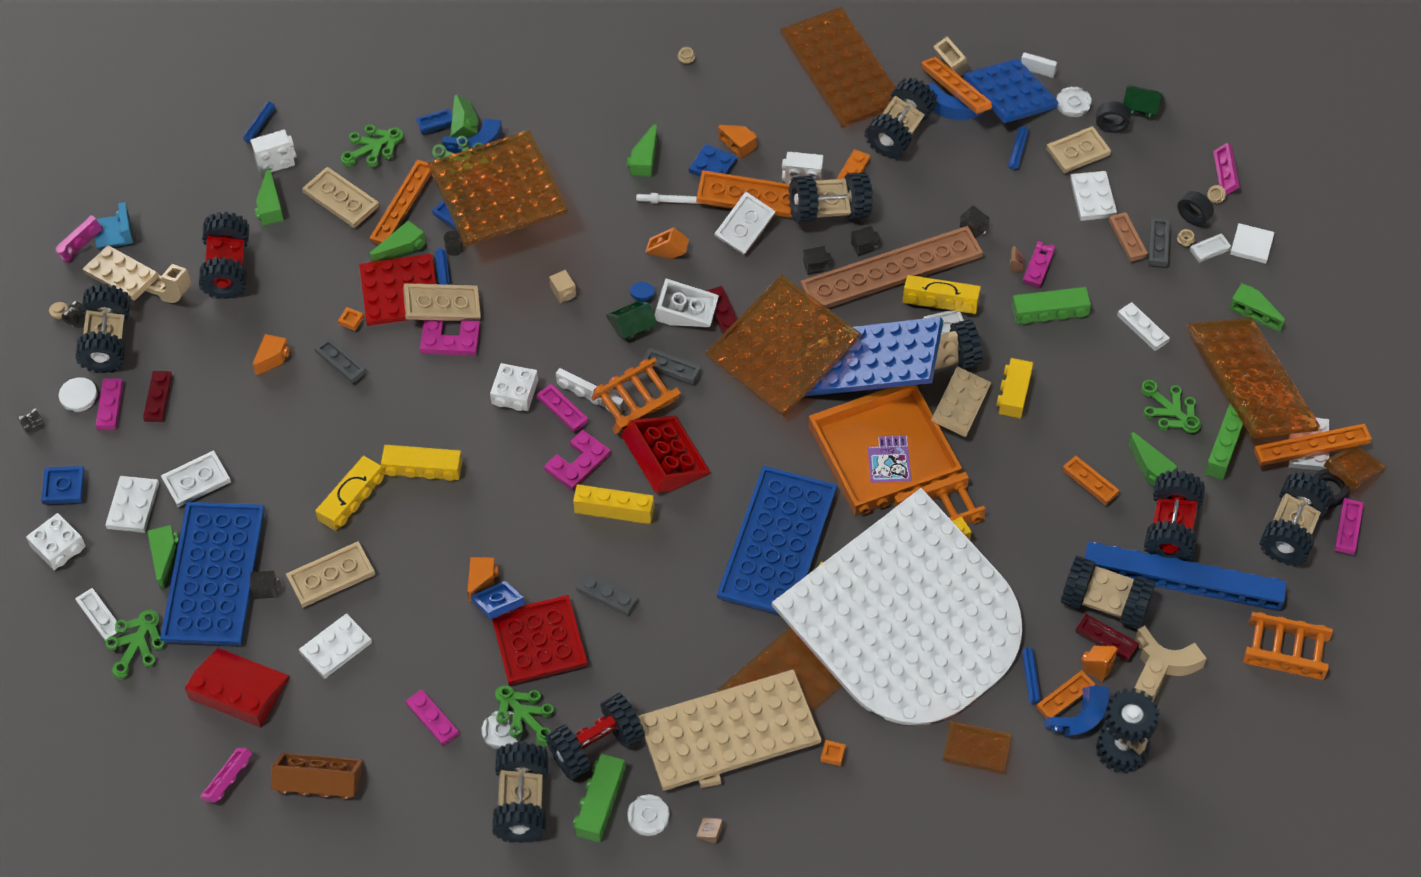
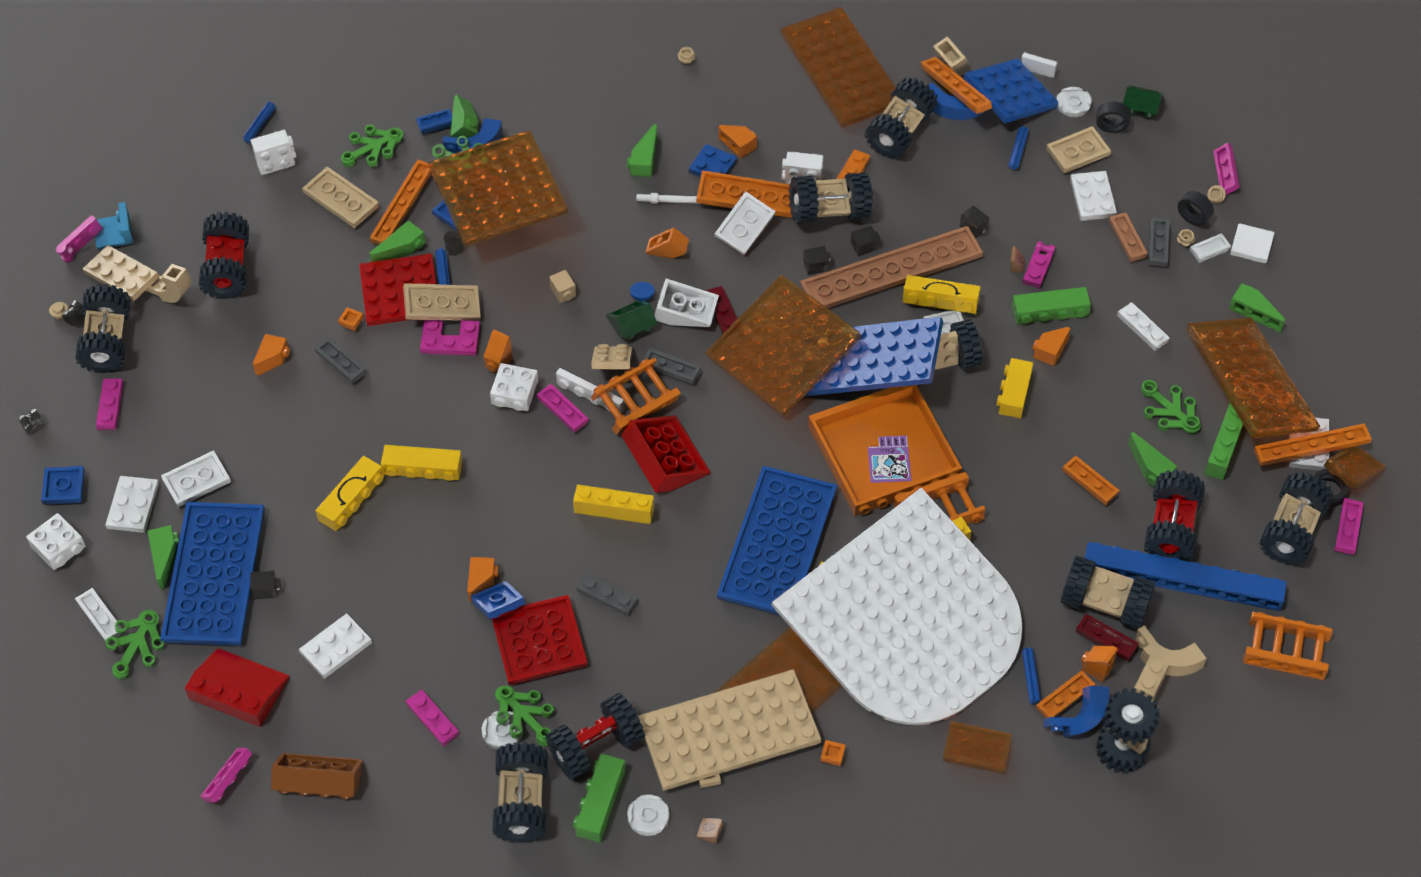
(78, 394): white tile -> none
(157, 396): dark red plate -> none
(267, 202): bright green slope -> none
(330, 574): tan plate -> none
(497, 351): none -> orange slope
(592, 456): dark pink plate -> none
(612, 357): none -> tan plate
(961, 401): tan plate -> none
(1051, 345): none -> orange slope

